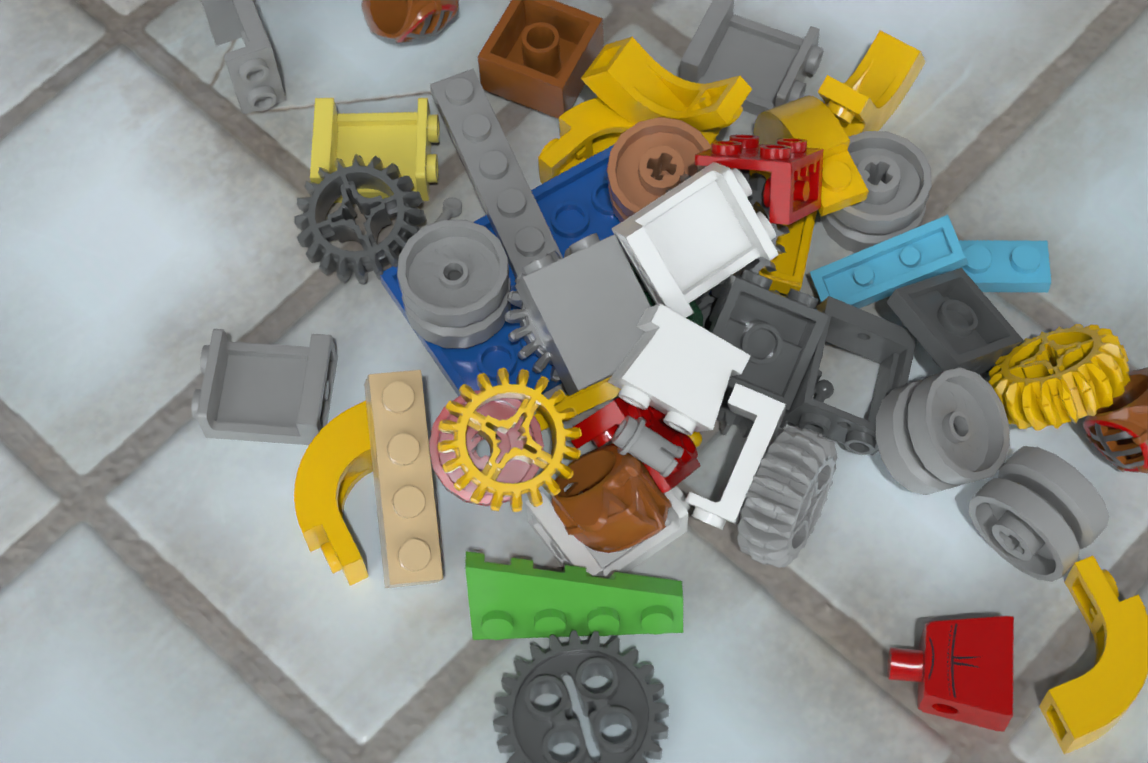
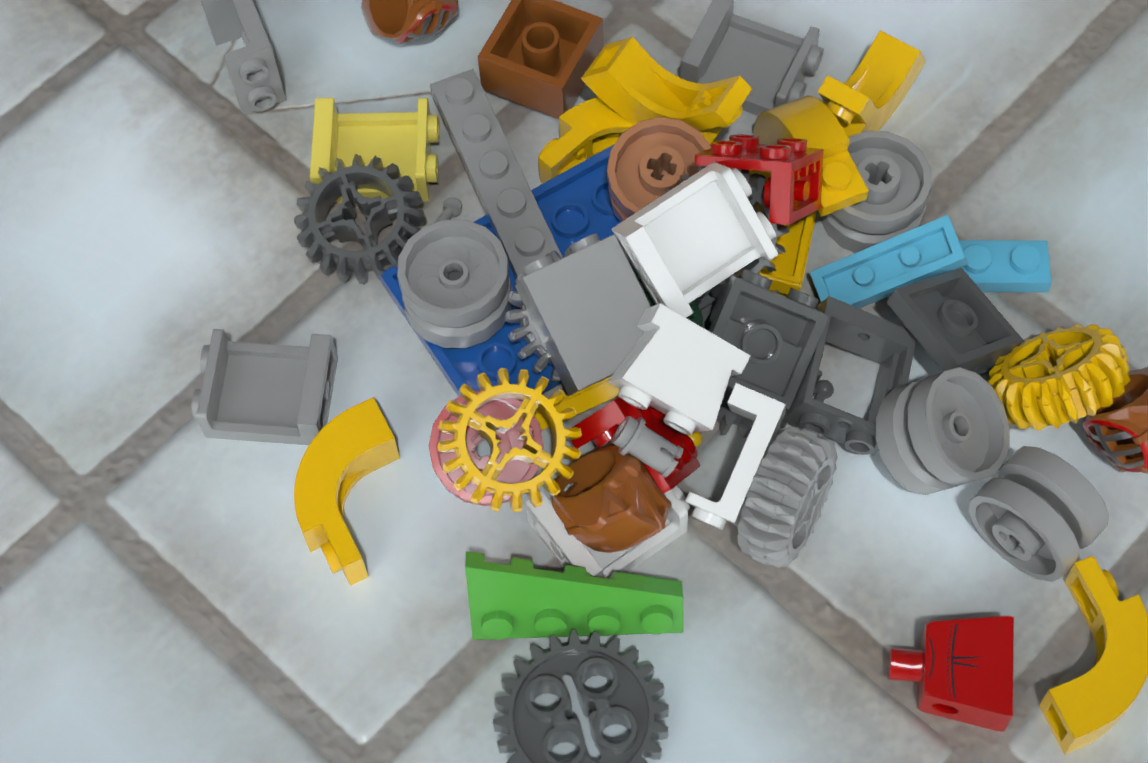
(403, 479): tan brick -> none

